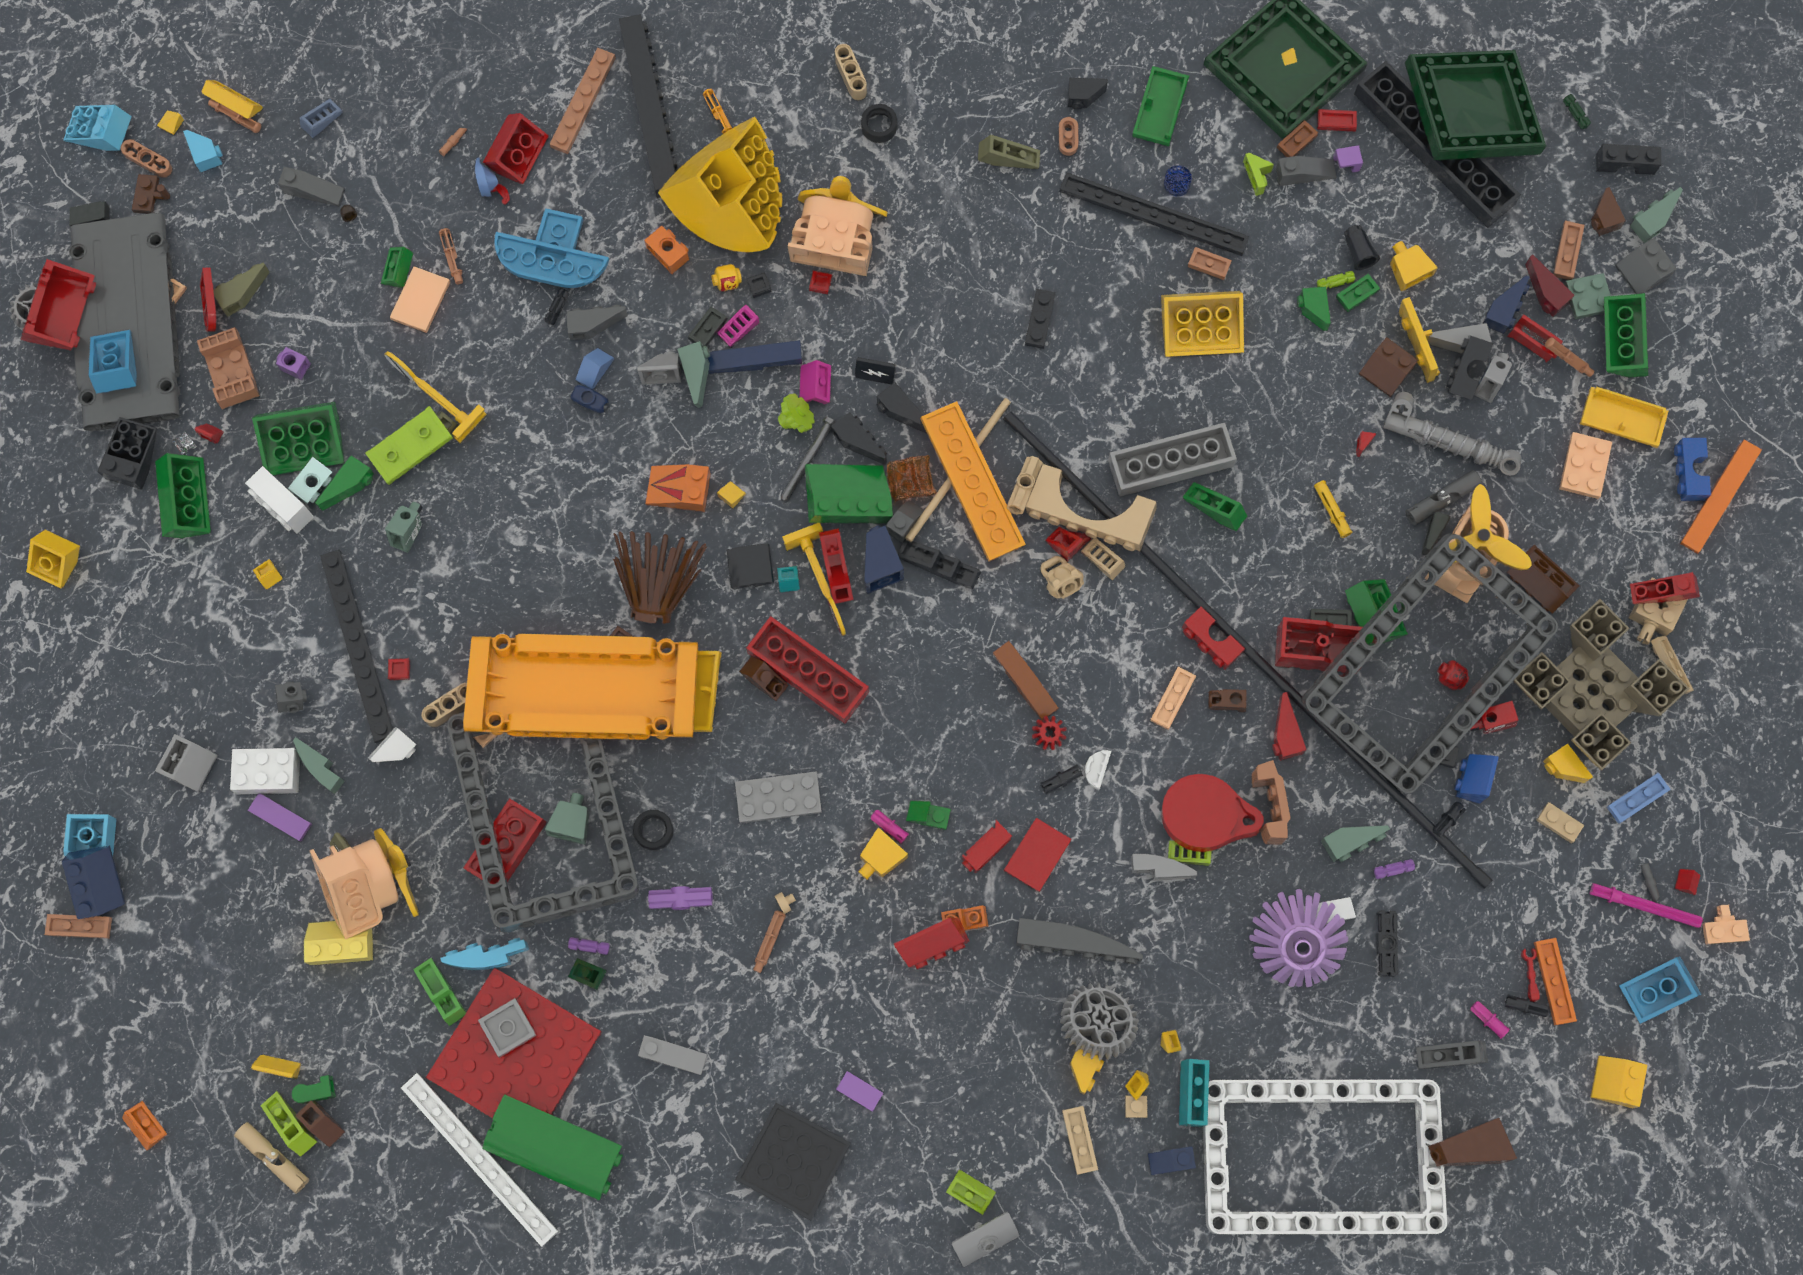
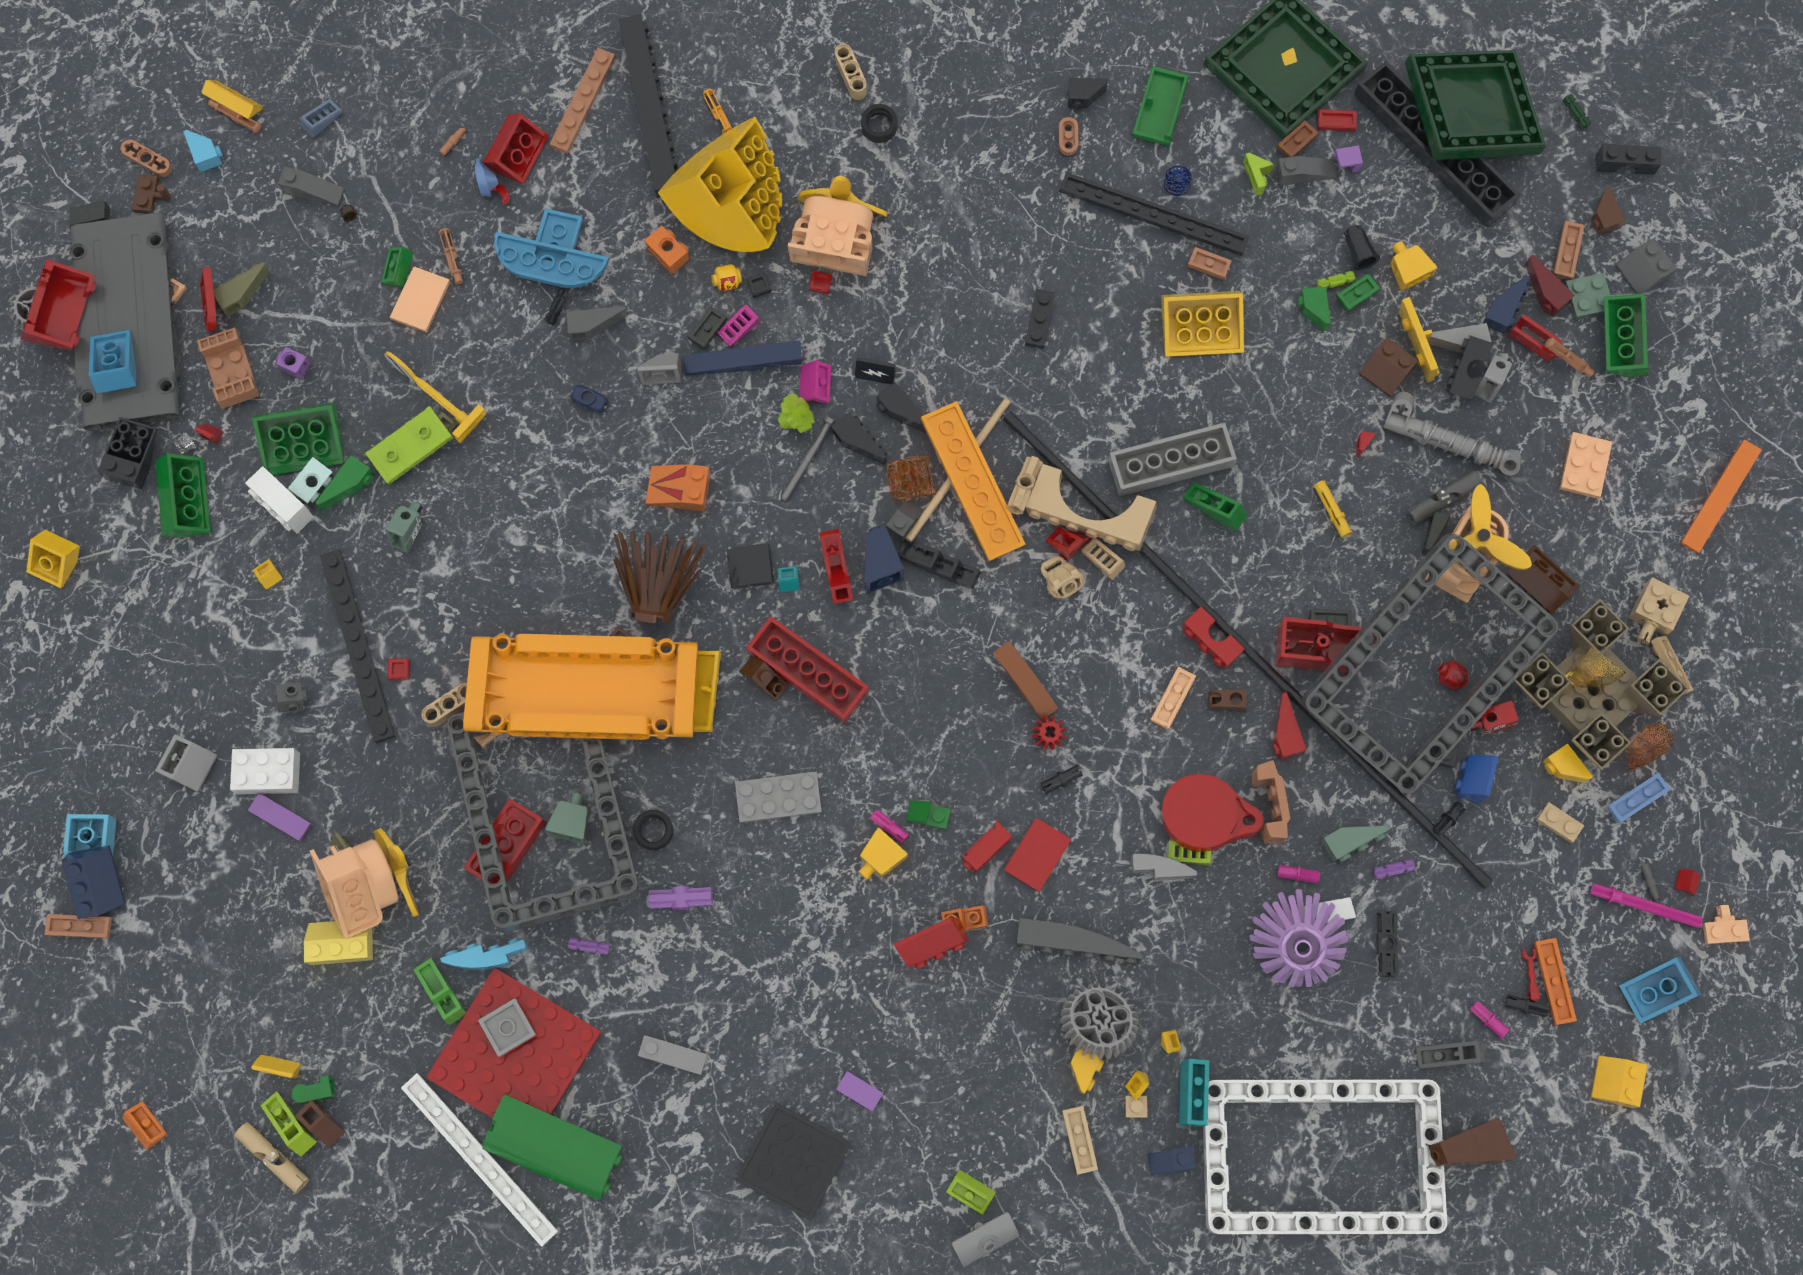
(98, 127): medium azure slope -> none
(170, 122): yellow slope -> none
(318, 766): sand green slope -> none
(393, 747): white slope -> none
(587, 974): dark green slope -> none
(593, 368): medium blue slope -> none
(696, 367): sand green slope -> none
(731, 494): yellow slope -> none
(769, 940): nougat piece -> none
(785, 901): tan tile -> none
(804, 539): yellow piece -> none
(847, 494): green slope -> none
(1007, 153): olive slope -> none
(1096, 768): white tile -> none
(1298, 873): none -> dark pink axle
(1366, 600): green slope -> none
(1593, 670): none -> clear yellow slope
(1624, 416): yellow container -> none
(1650, 745): none -> clear orange slope
(1652, 221): sand green slope -> none
(1665, 589): red slope -> none
(1691, 485): blue arch -> none

